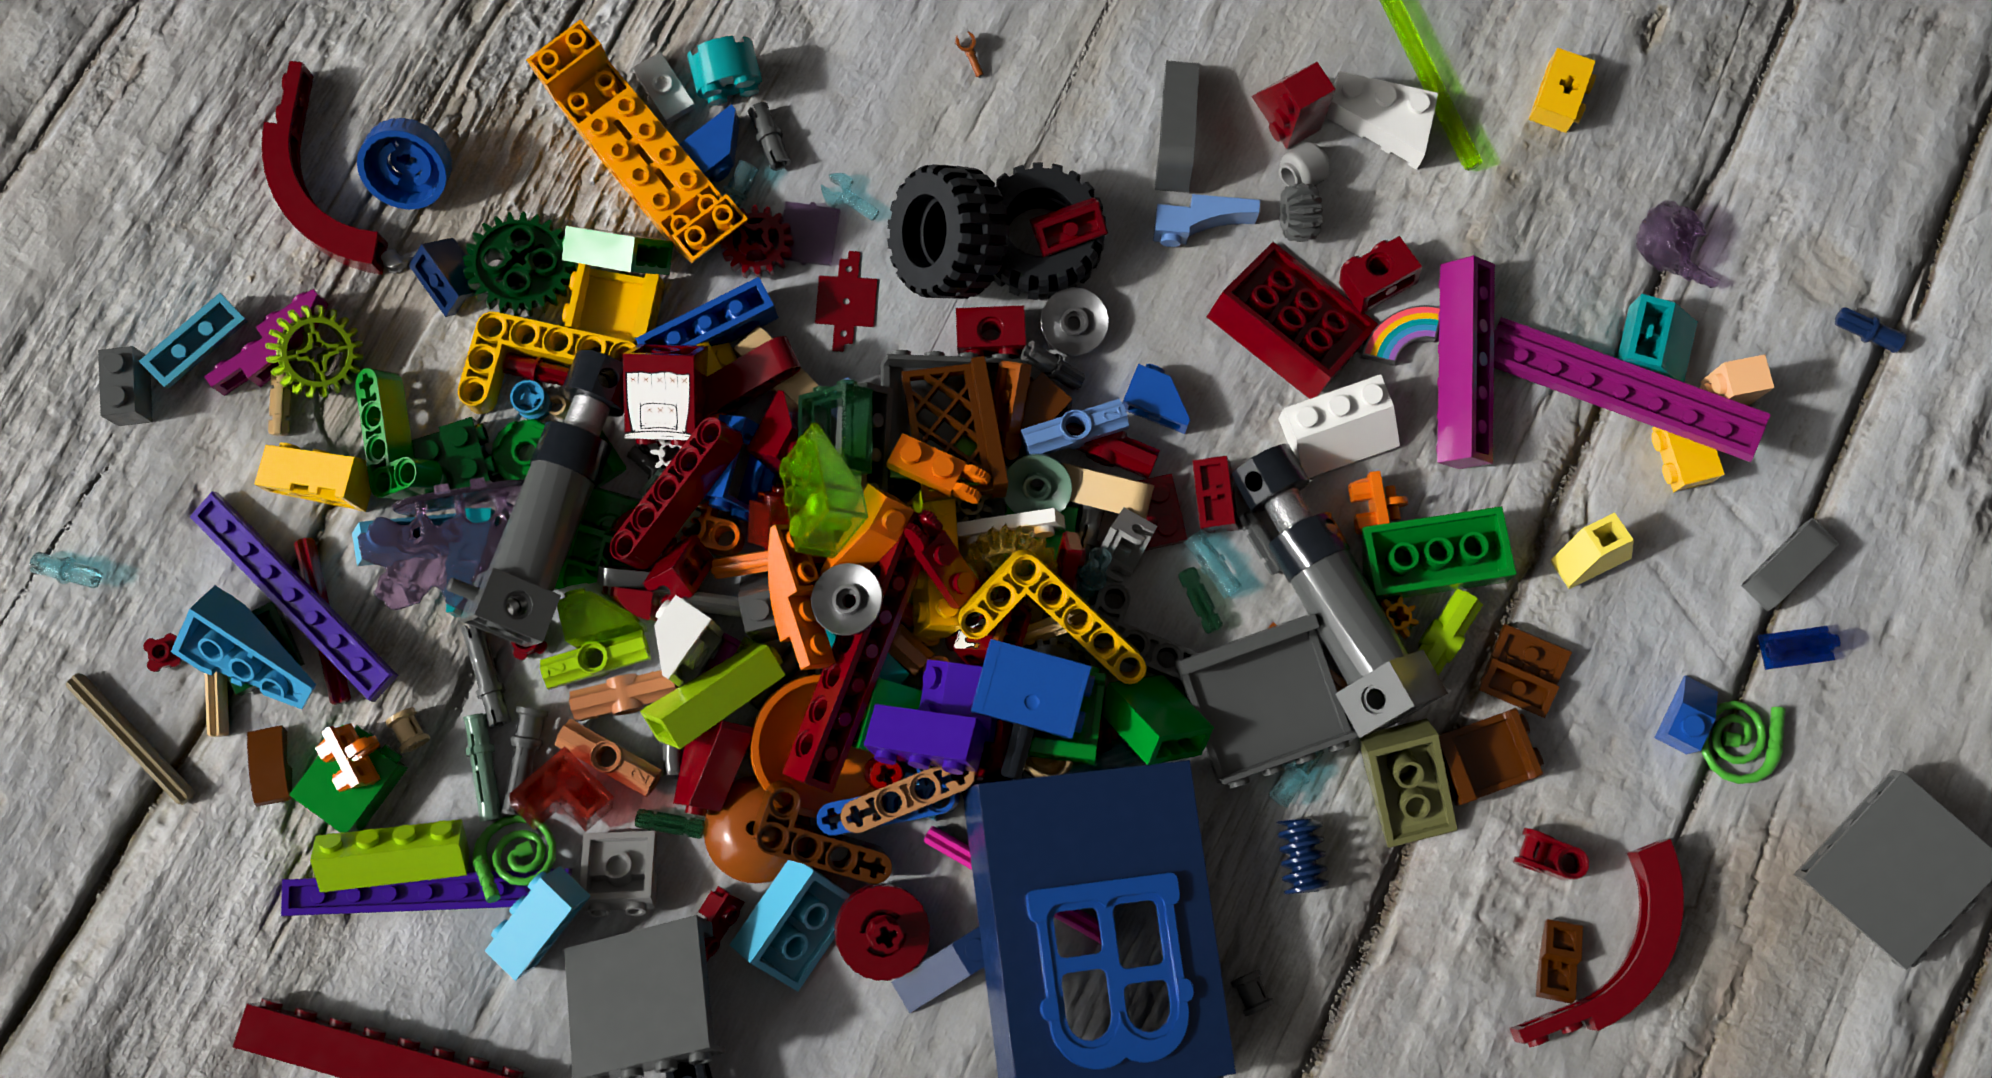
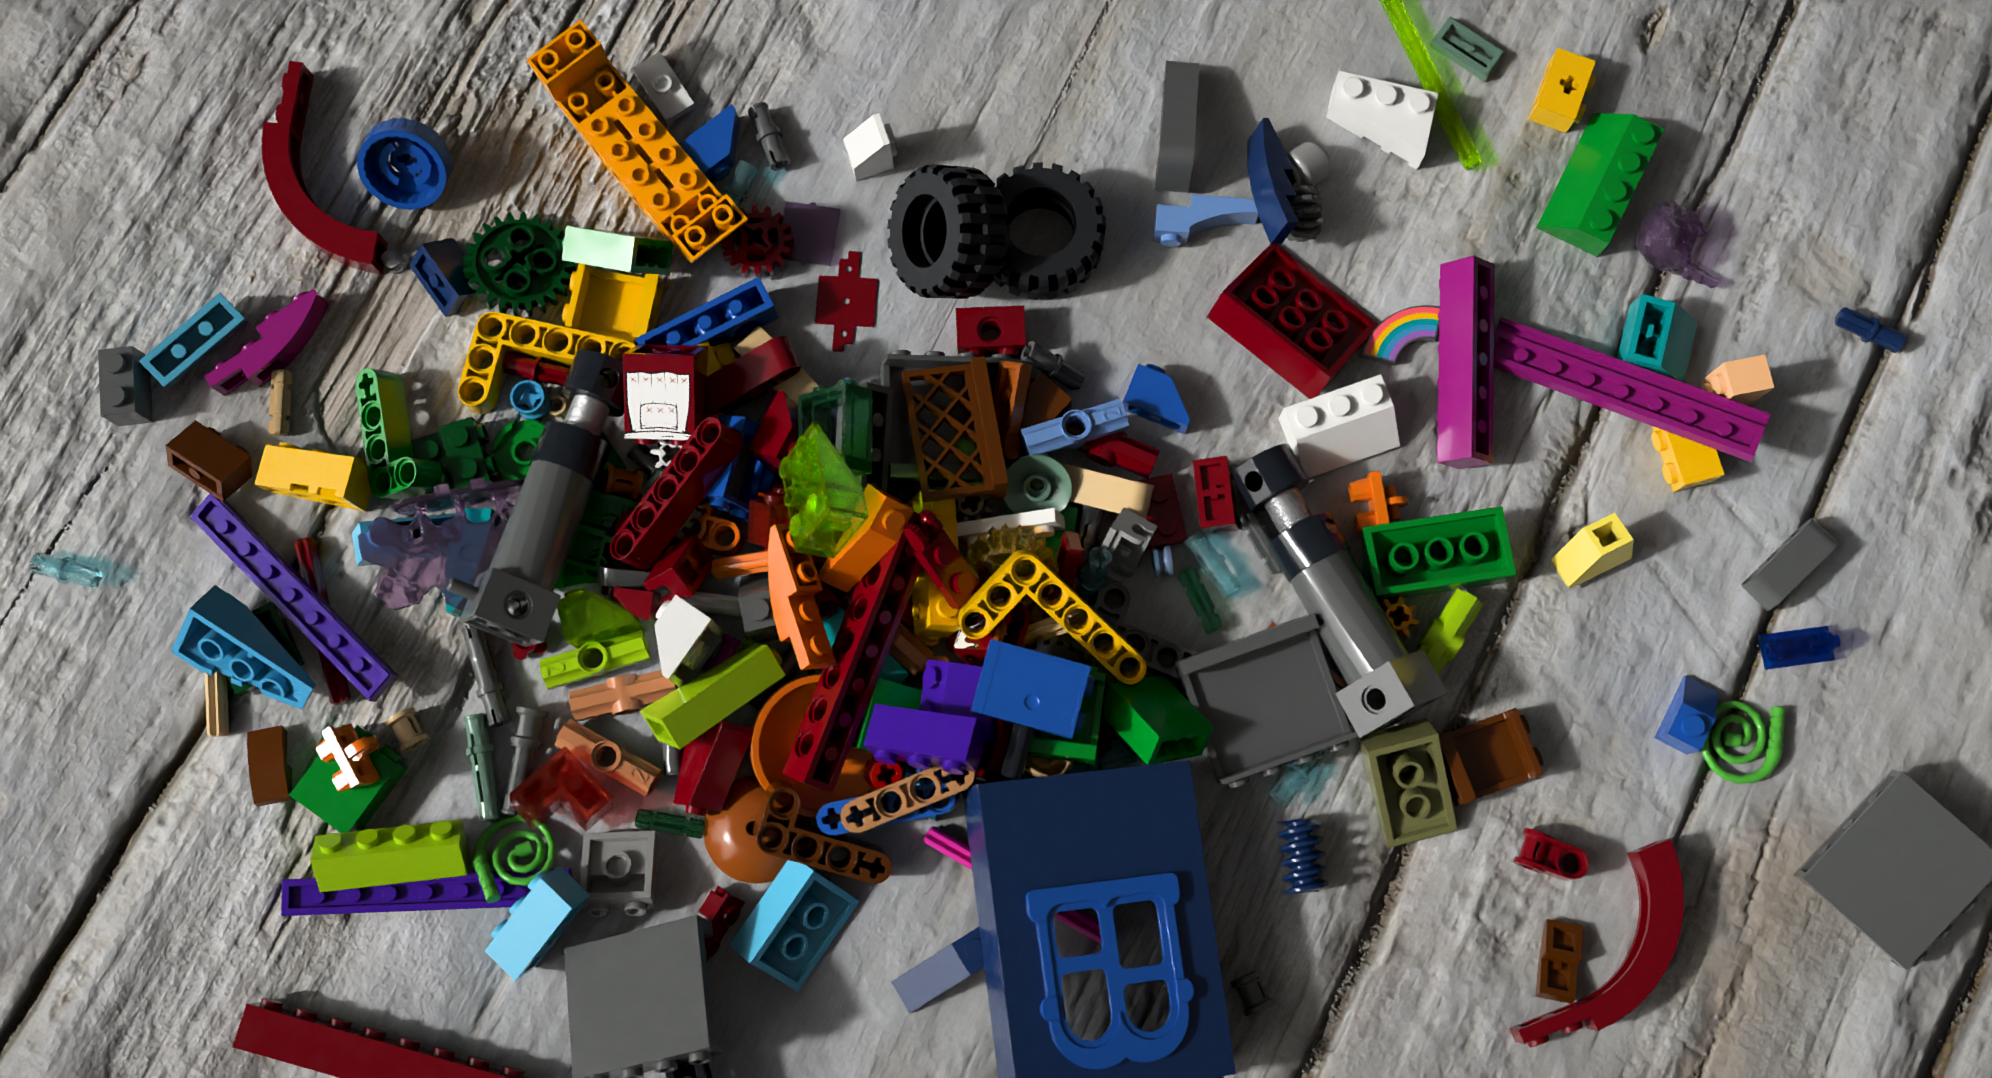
(130, 739): dark tan axle -> none
(153, 649): dark red plate -> none
(209, 460): none -> reddish brown brick
(310, 335): lime gear -> none
(633, 479): none -> dark orange bush
(725, 69): teal brick -> none
(832, 591): flat silver dish -> none
(847, 196): clear light blue bar -> none
(871, 148): none -> white slope
(907, 936): dark red piece -> none
(936, 469): orange hinge -> none
(971, 54): dark orange hand -> none
(1069, 226): dark red slope -> none
(1084, 307): flat silver dish -> none
(1162, 561): none -> sand blue bush
(1269, 182): none -> dark blue slope
(1296, 104): dark red wedge -> none
(1369, 289): dark red brick -> none
(1464, 53): none -> sand green tile
(1524, 670): reddish brown slope -> none
(1600, 180): none -> green slope

